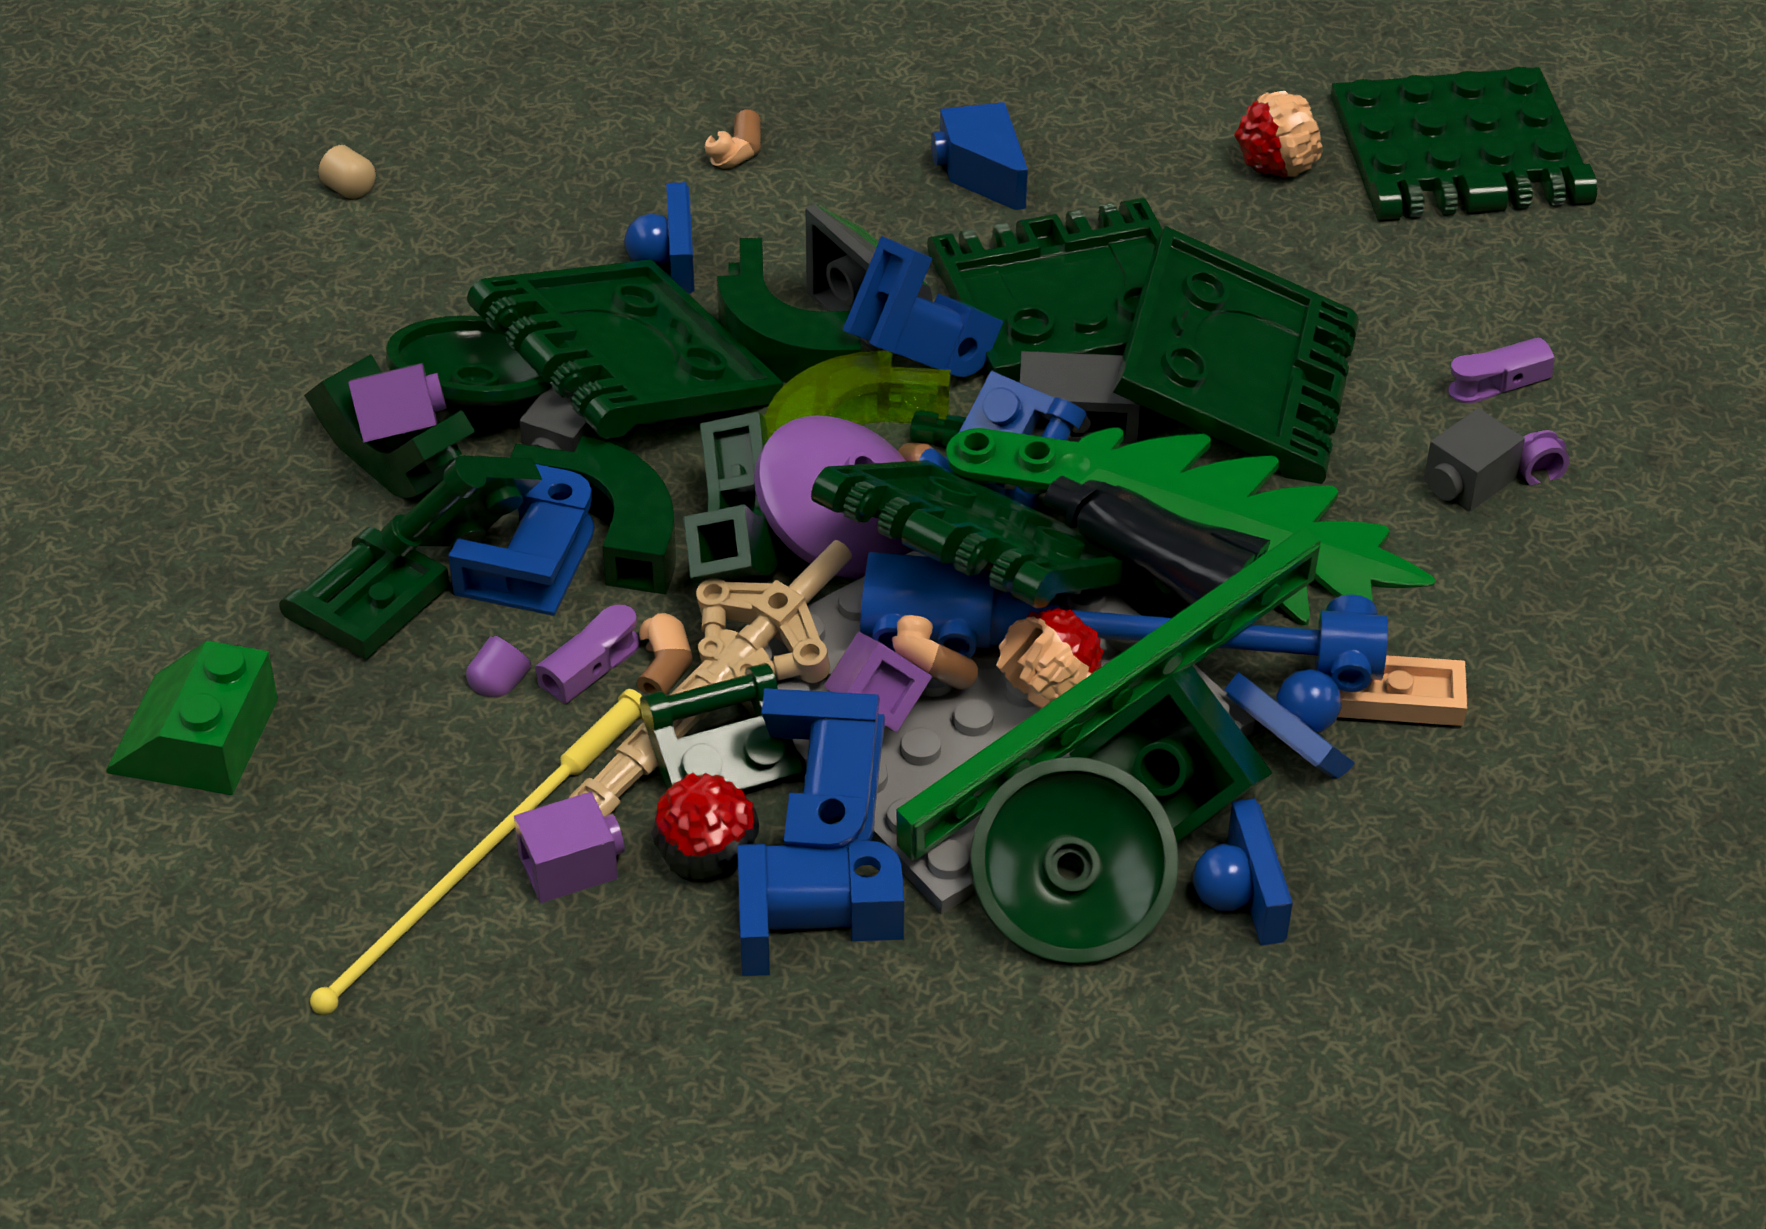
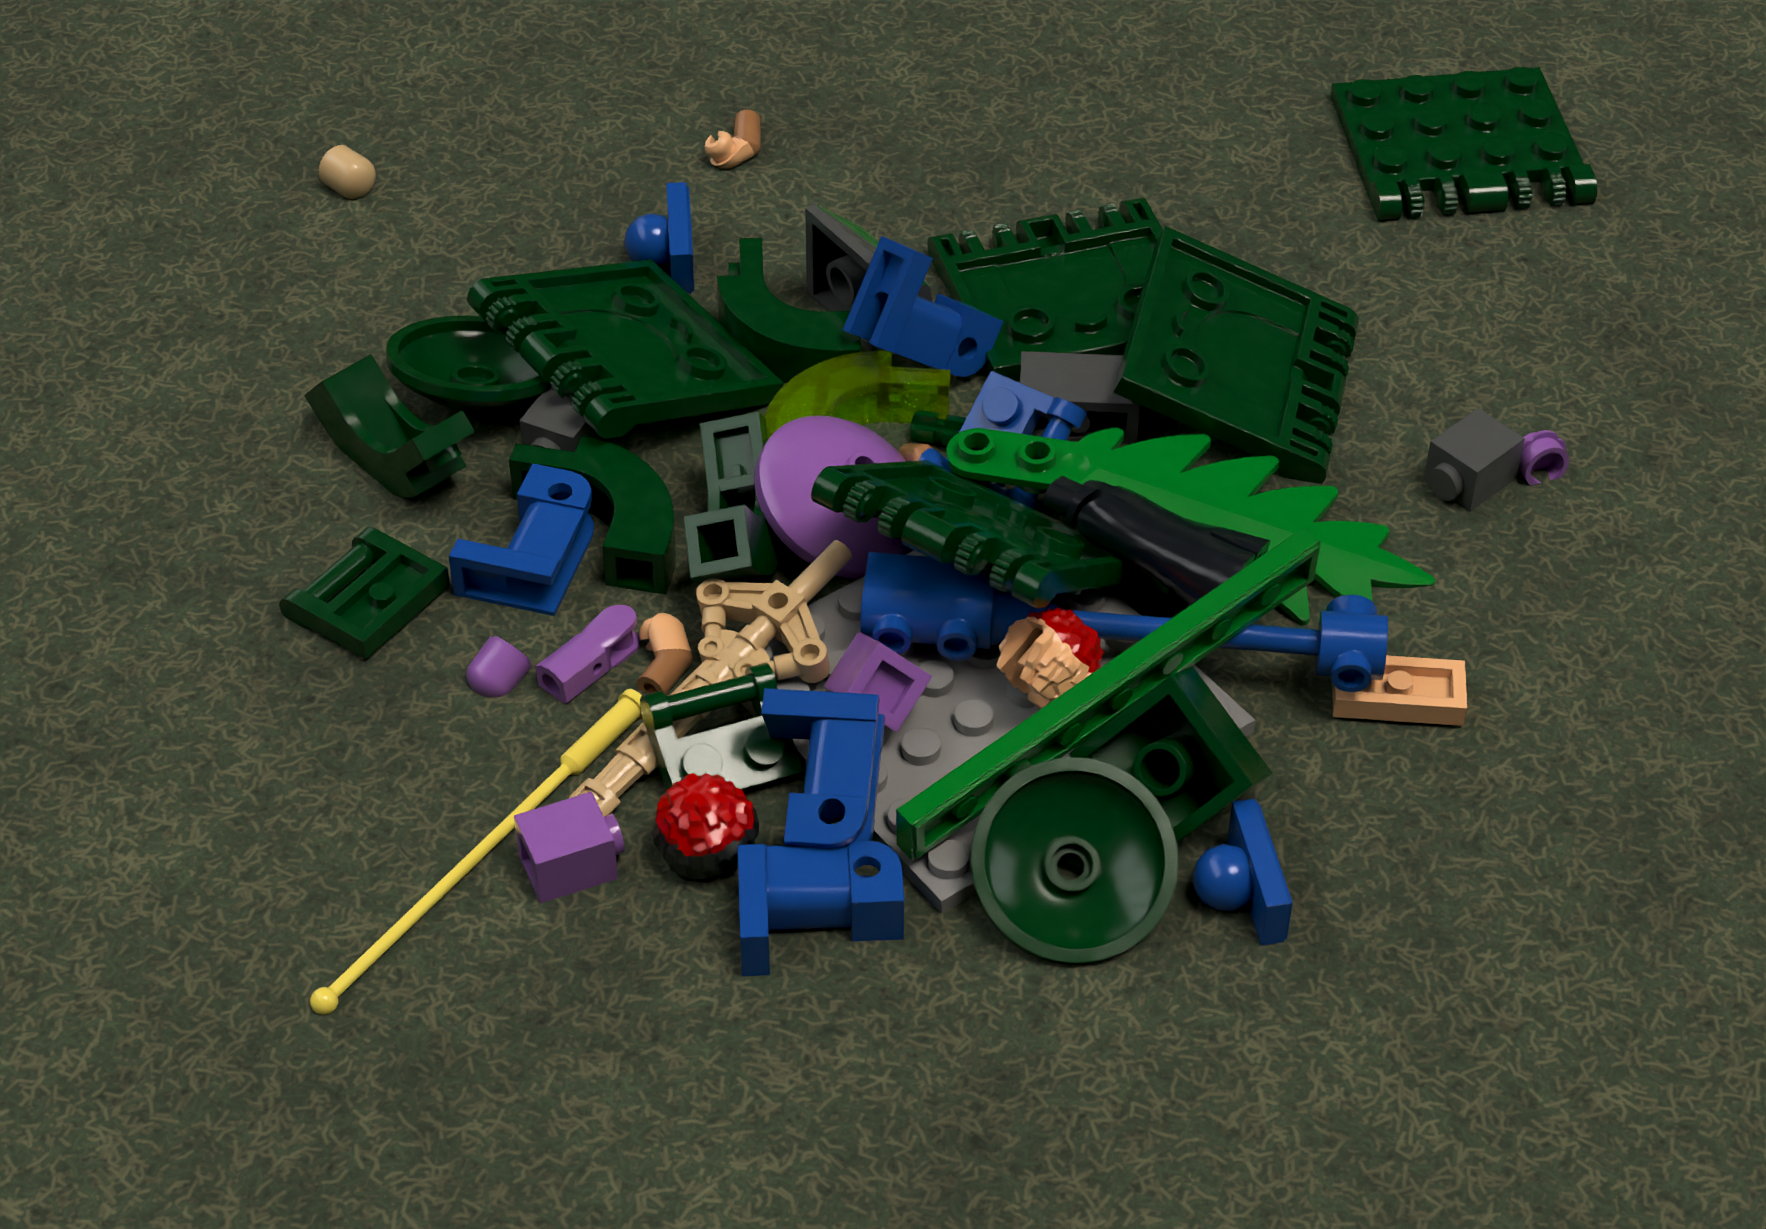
(200, 719): green slope -> none
(396, 401): medium lavender brick -> none
(463, 504): dark green plate -> none
(935, 659): arm -> none
(982, 152): blue slope -> none
(1279, 135): piece -> none
(1304, 705): blue tile -> none
(1500, 370): medium lavender bar -> none

